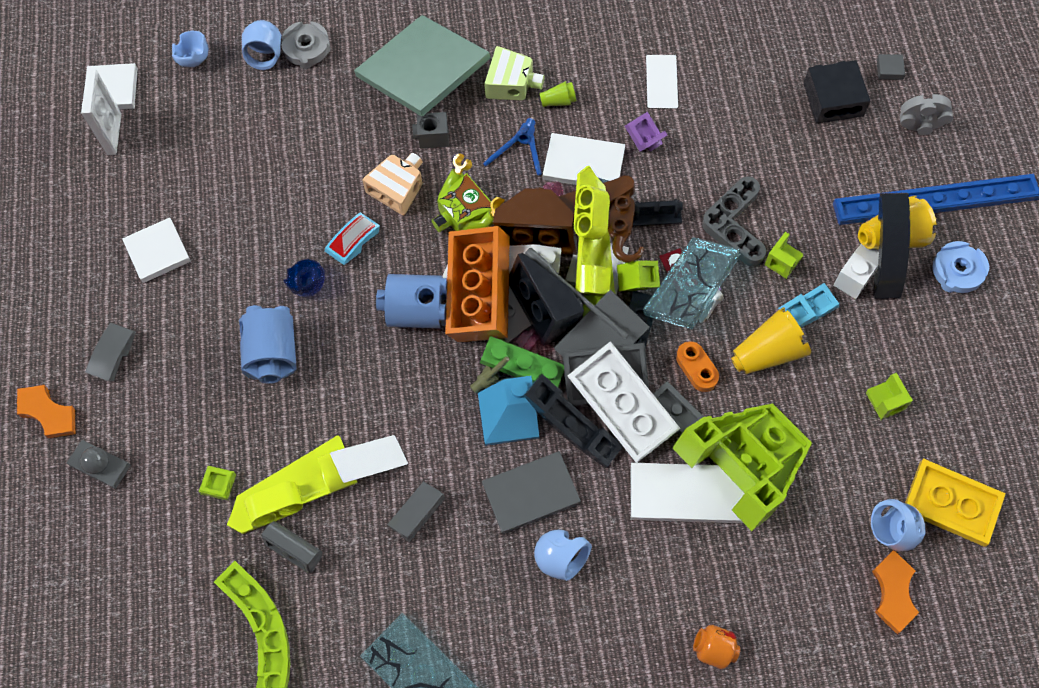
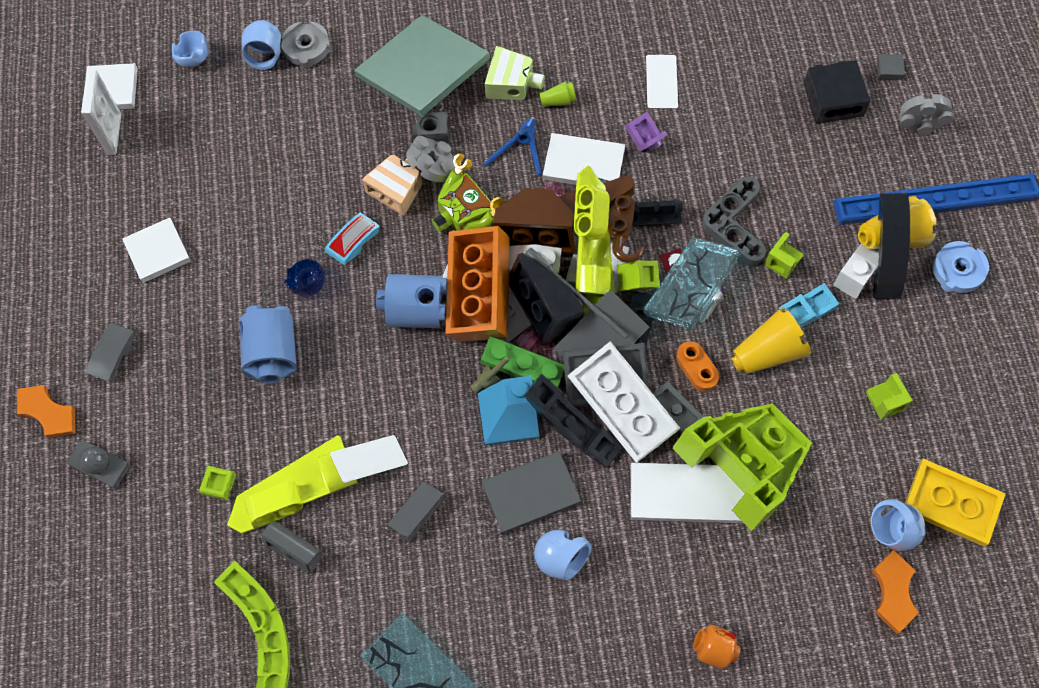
(431, 158): none -> light grey plate

